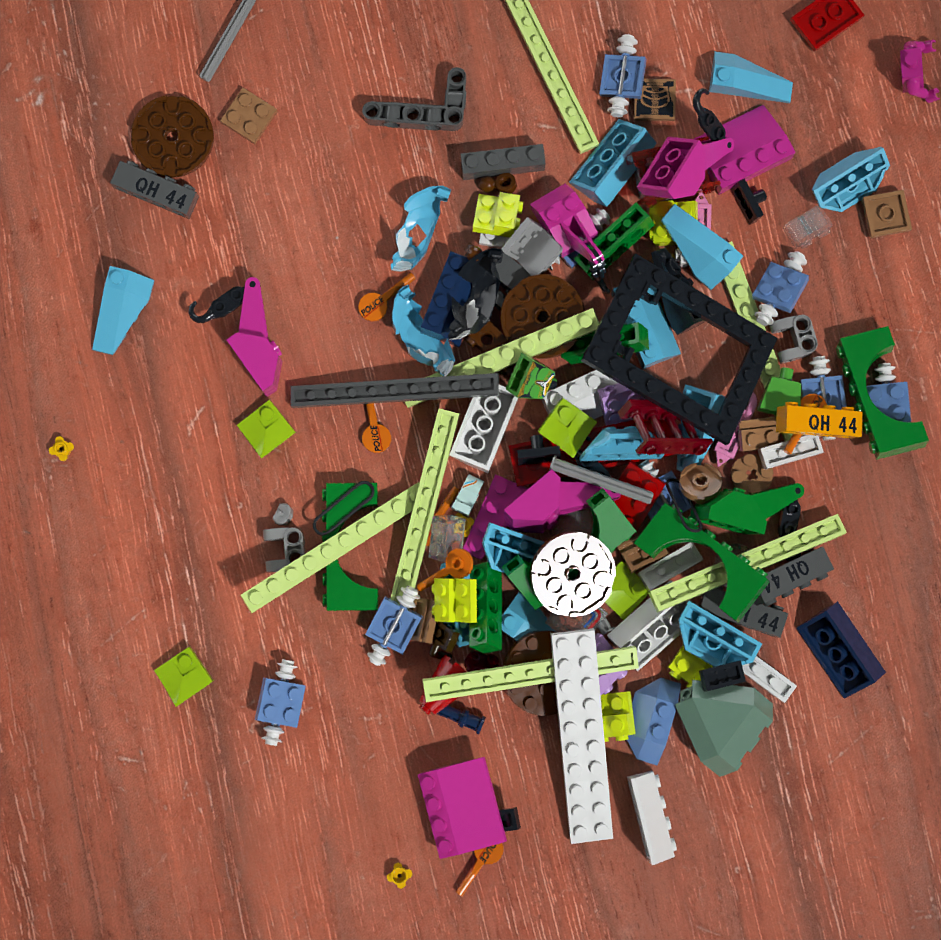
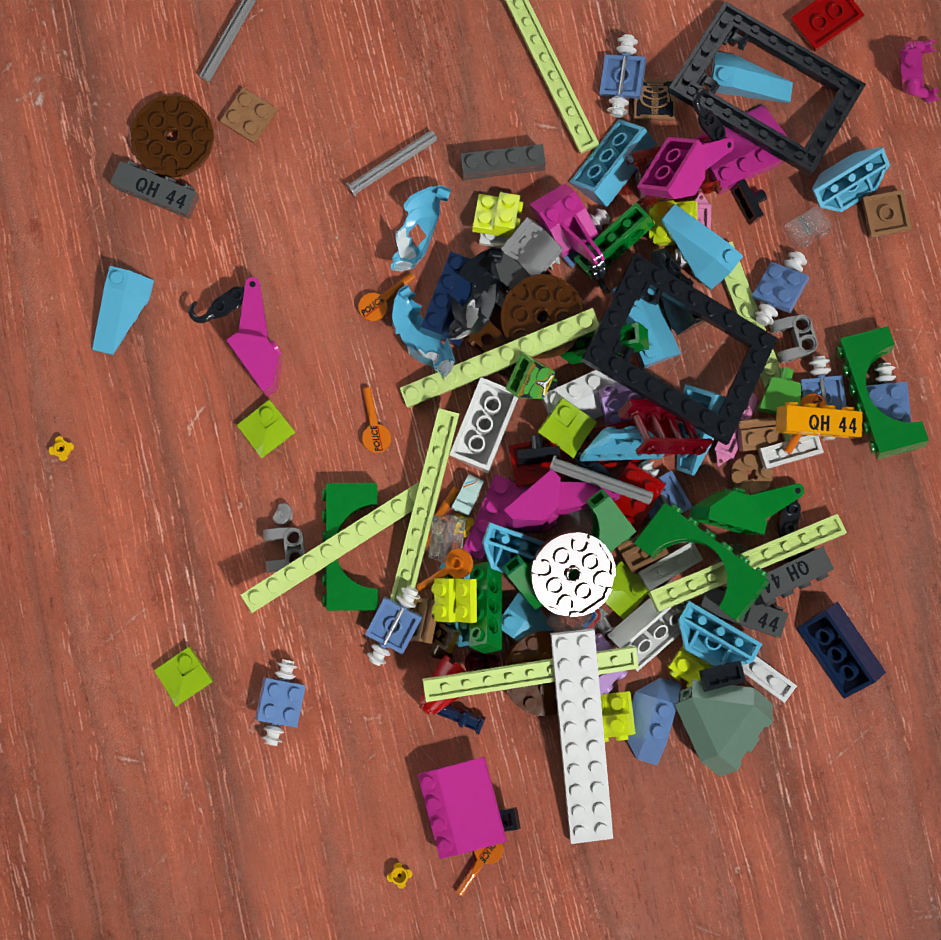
(347, 516): black piece -> none
(391, 163): none -> light grey axle
(395, 390): dark grey plate -> none
(429, 116): dark grey beam -> none
(472, 251): reddish brown plate -> none
(487, 183): reddish brown plate -> none
(651, 817): white slope -> none
(678, 510): black piece -> none
(696, 492): medium nougat plate -> none
(737, 26): none -> black plate

